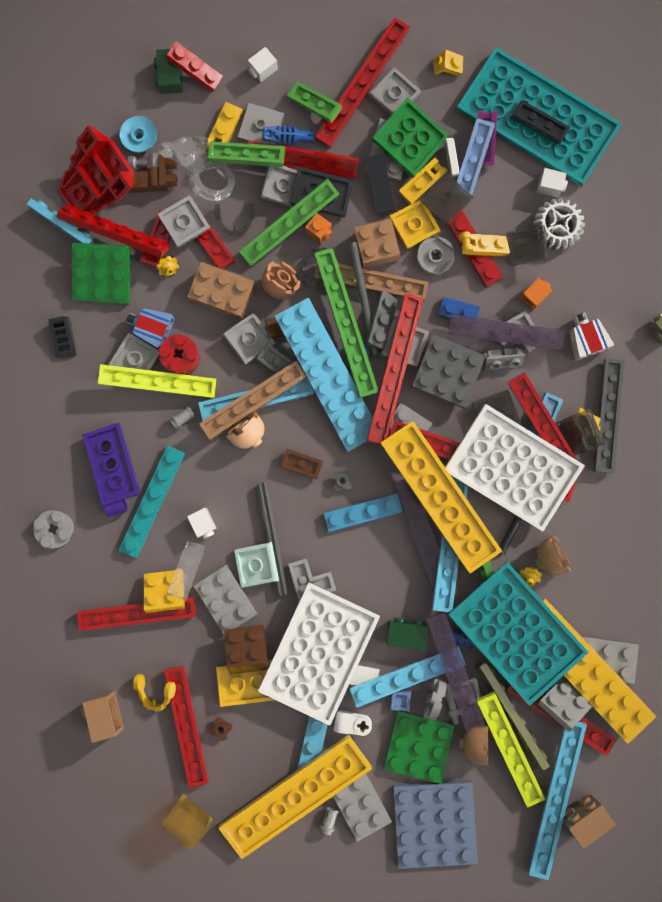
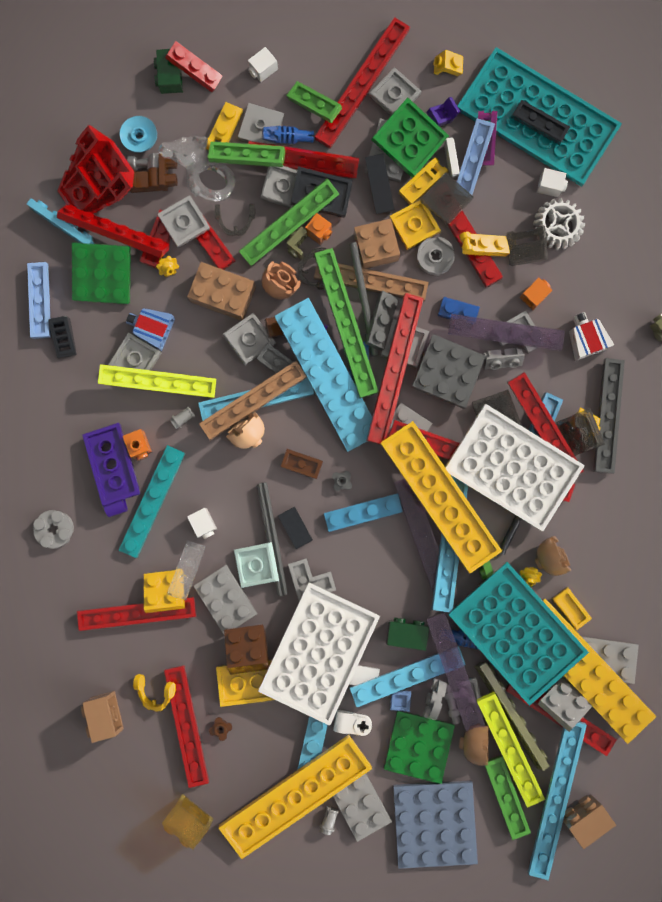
(39, 300): none -> light blue plate
(137, 444): none -> orange brick
(179, 344): red brick -> none
(295, 527): none -> black tile
(296, 239): none -> olive bracket
(444, 113): none -> dark purple bracket
(507, 797): none -> bright green plate
(571, 608): none -> yellow tile

